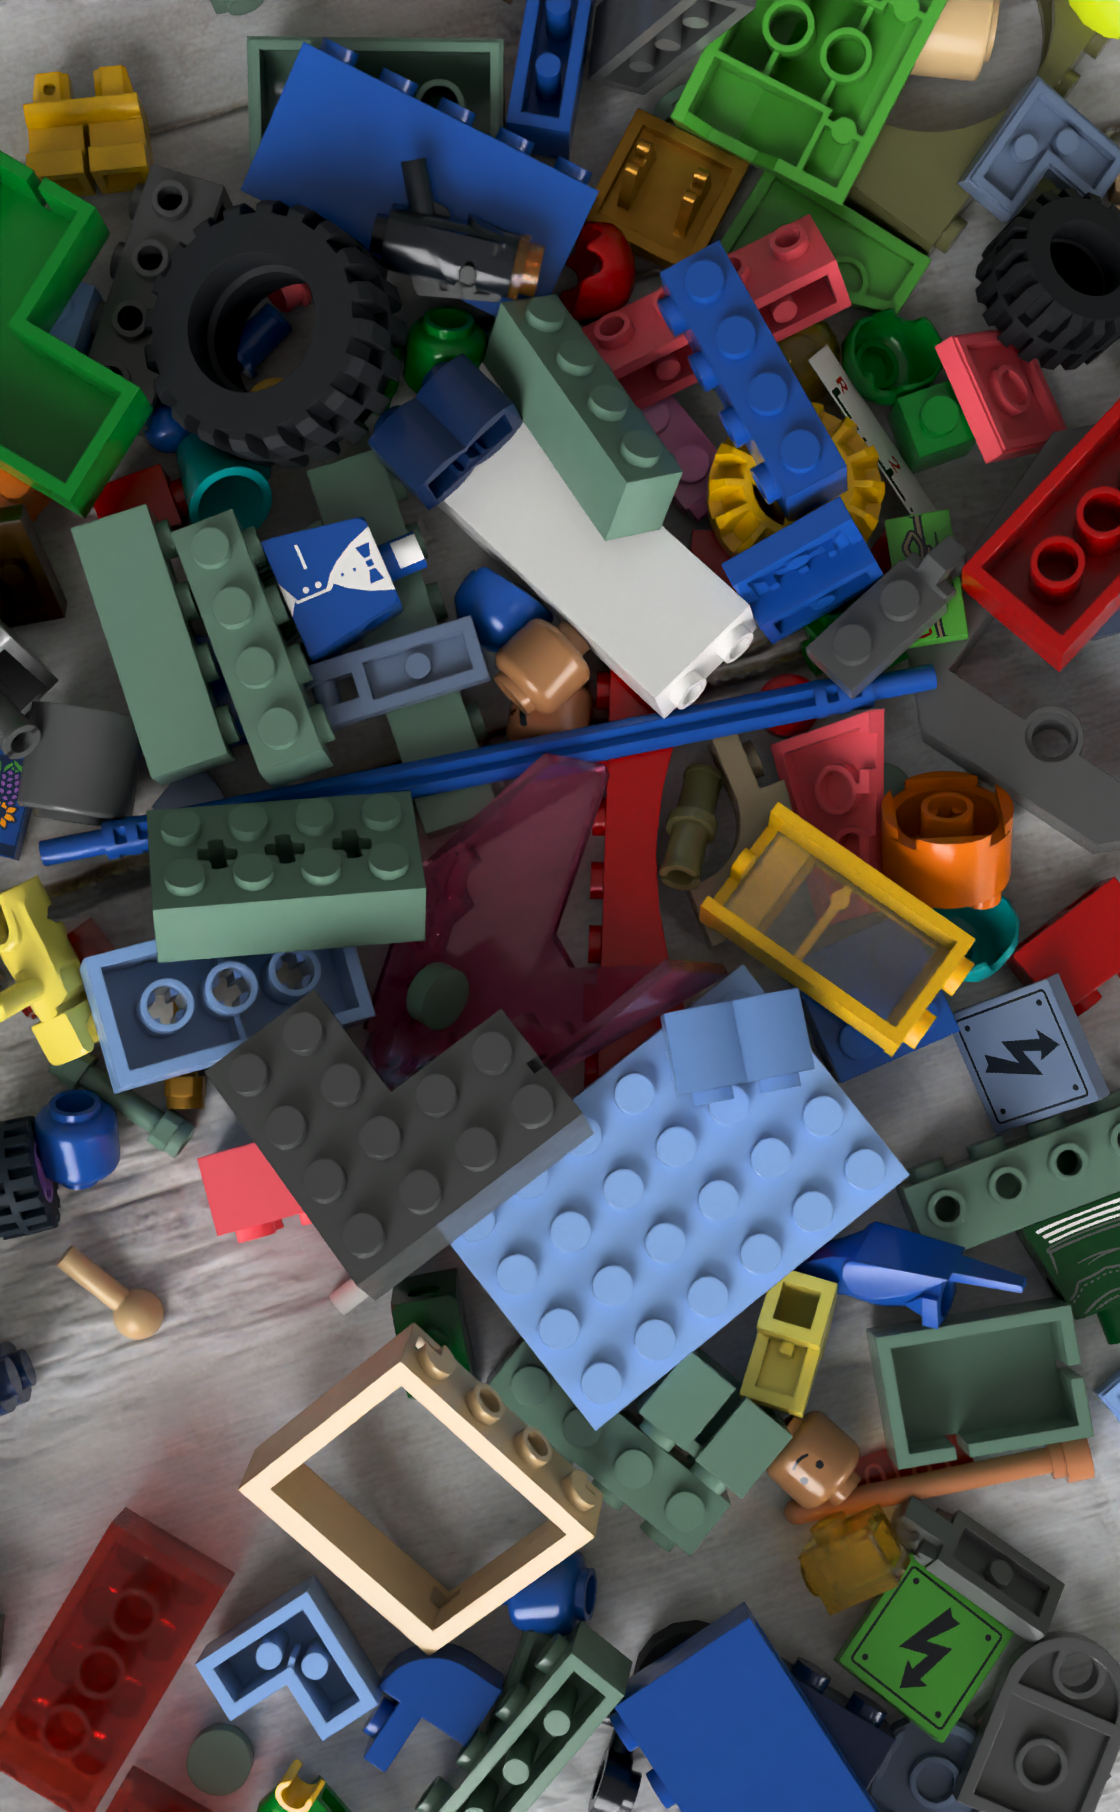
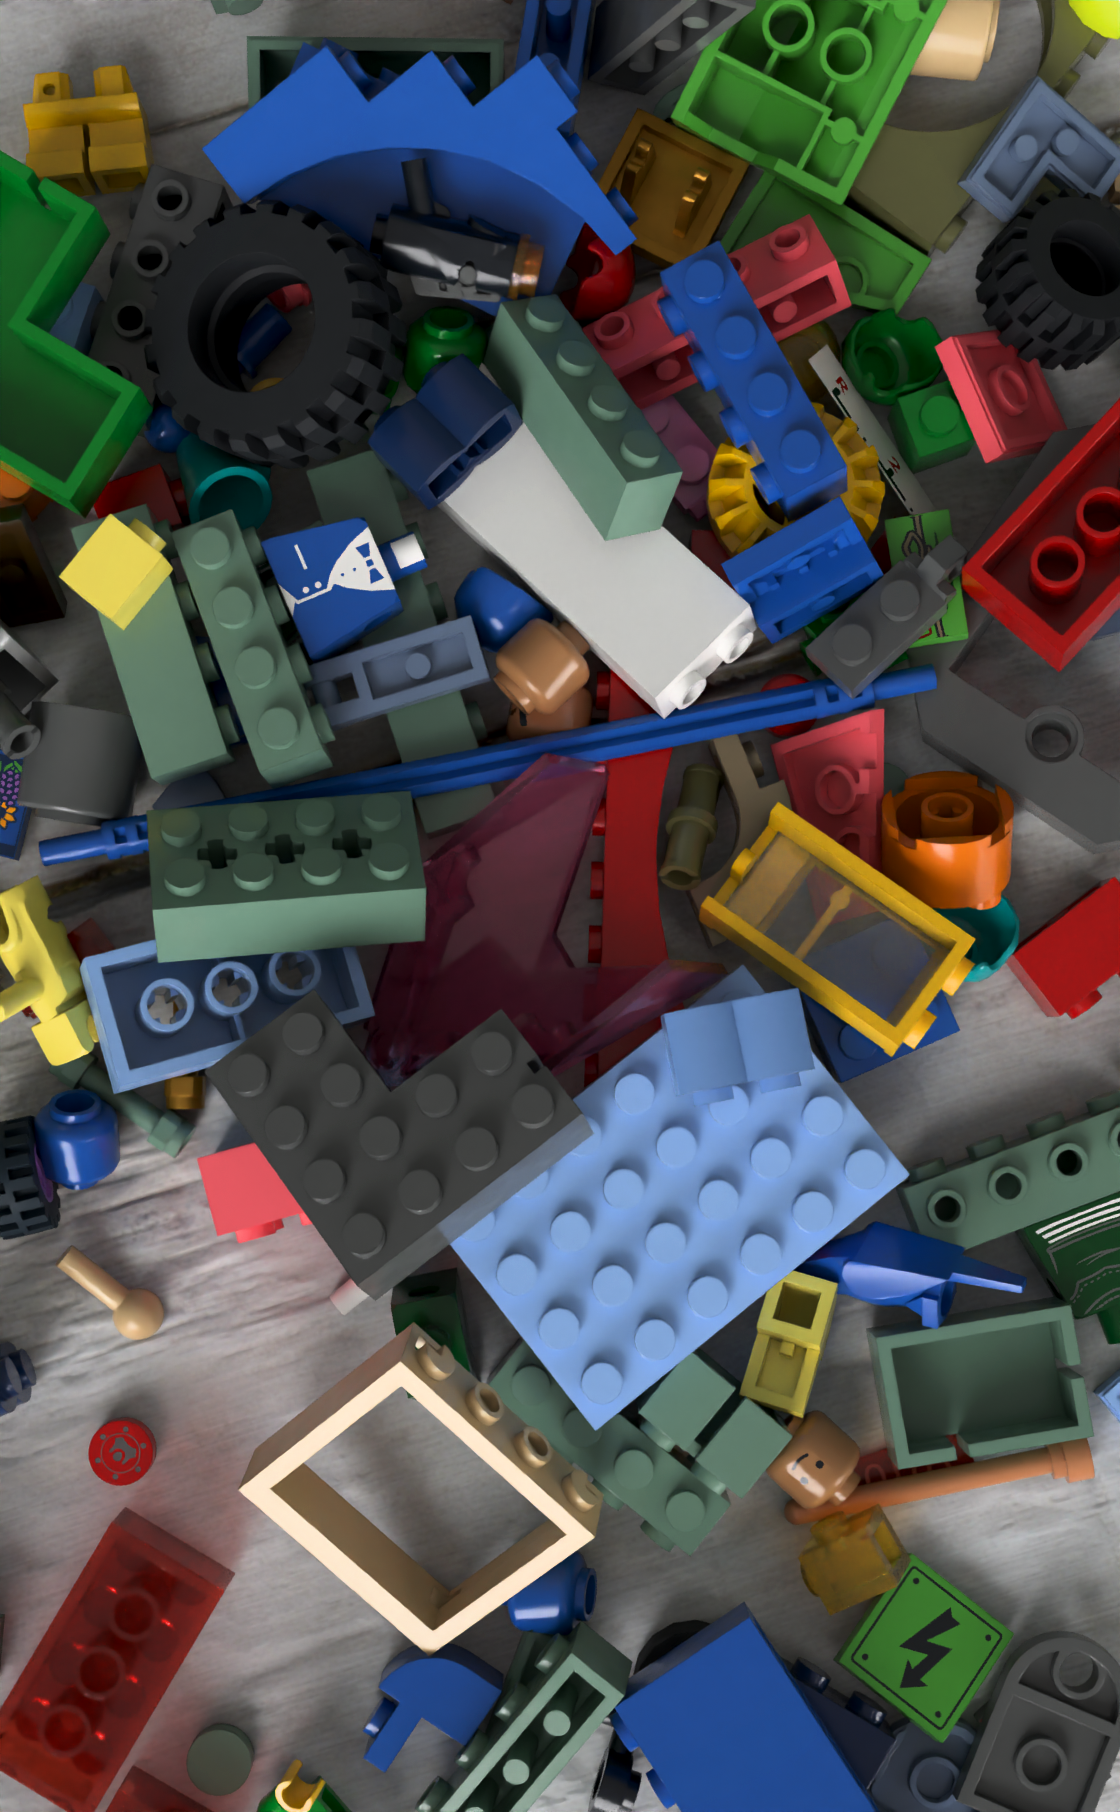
(118, 569): none -> light yellow brick
(122, 1451): none -> red tile
(296, 1644): light blue brick -> none
(328, 116): none -> blue arch
(437, 995): sand green tile -> none
(980, 1567): dark grey hinge -> none
(1028, 1054): sand blue tile -> none

